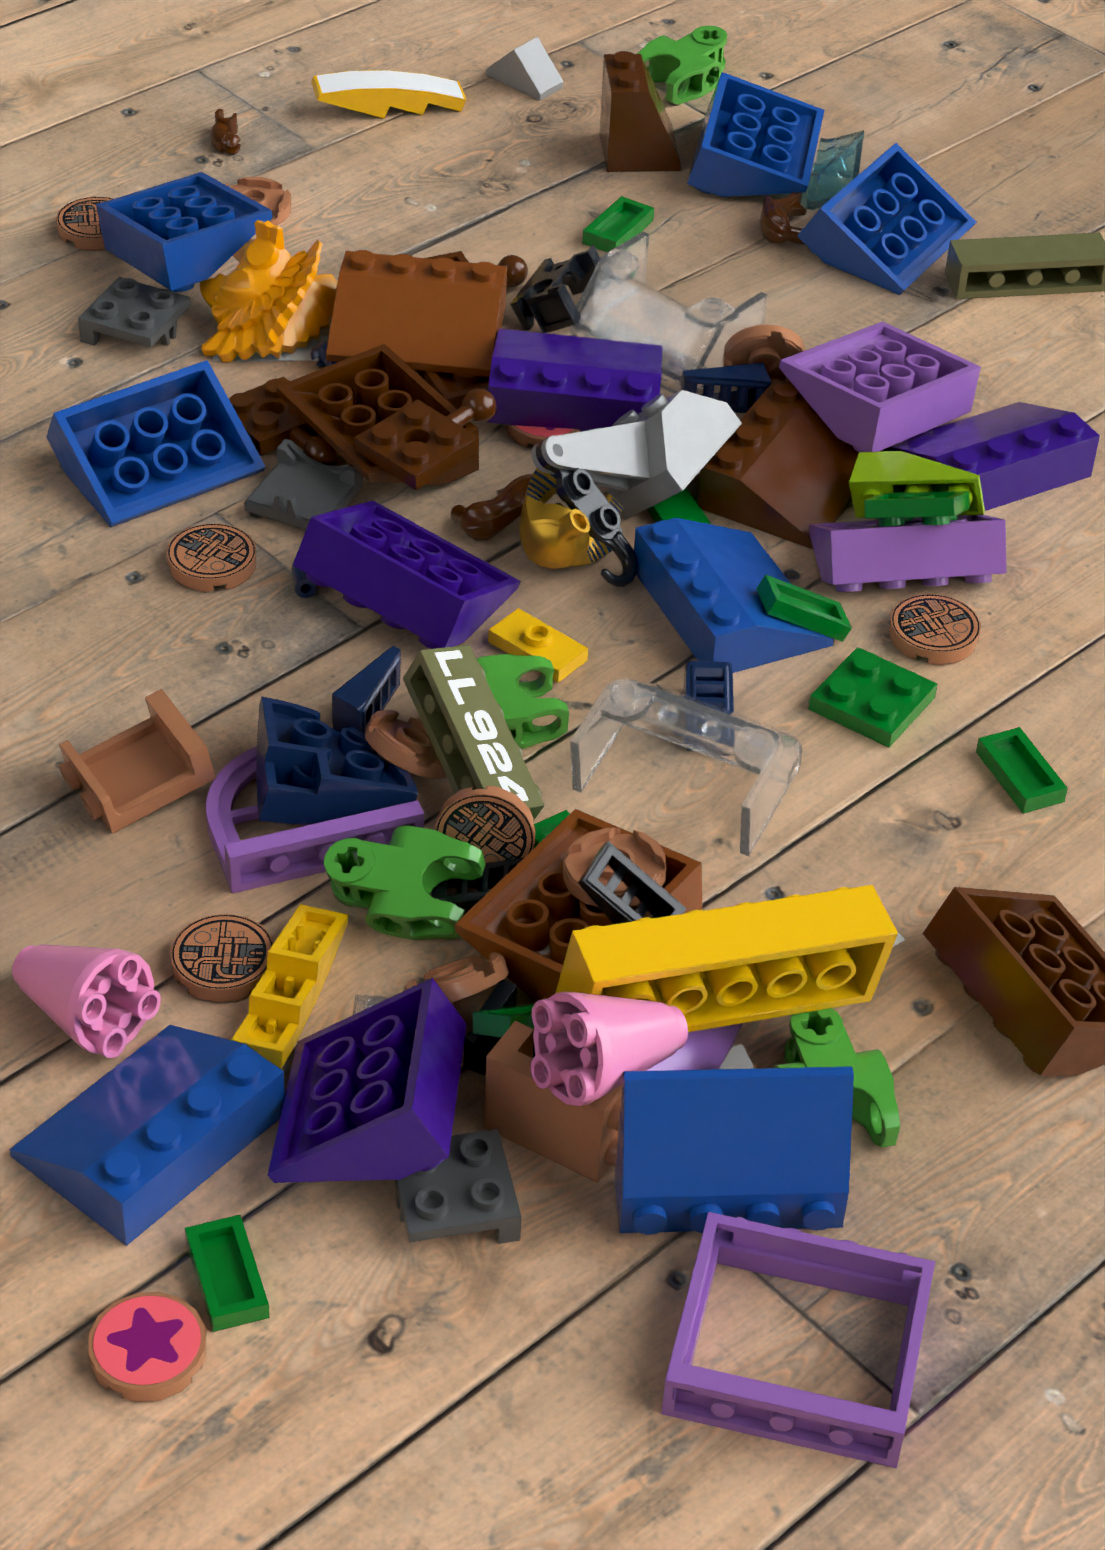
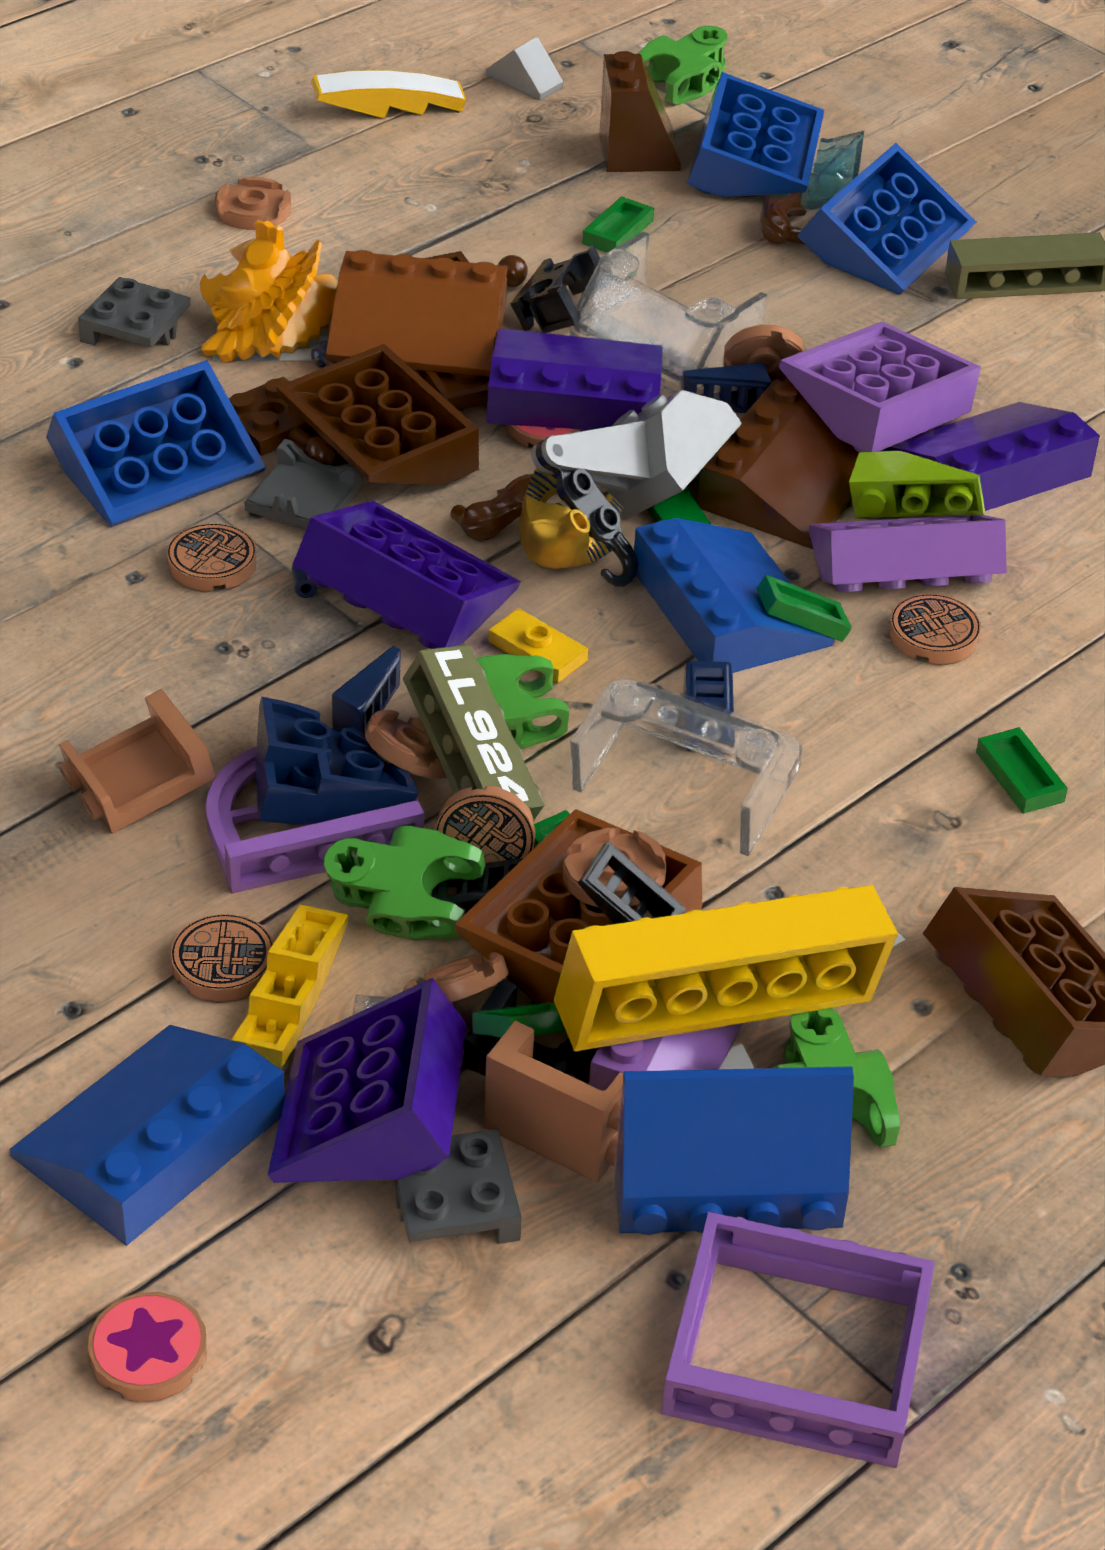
(80, 223): nougat tile -> none
(90, 992): bright pink cone -> none
(180, 228): blue slope -> none
(224, 132): reddish brown arm -> none
(227, 1273): green tile -> none
(422, 442): reddish brown plate -> none
(592, 1039): bright pink cone -> none
(873, 697): green plate -> none
(933, 507): green plate -> none

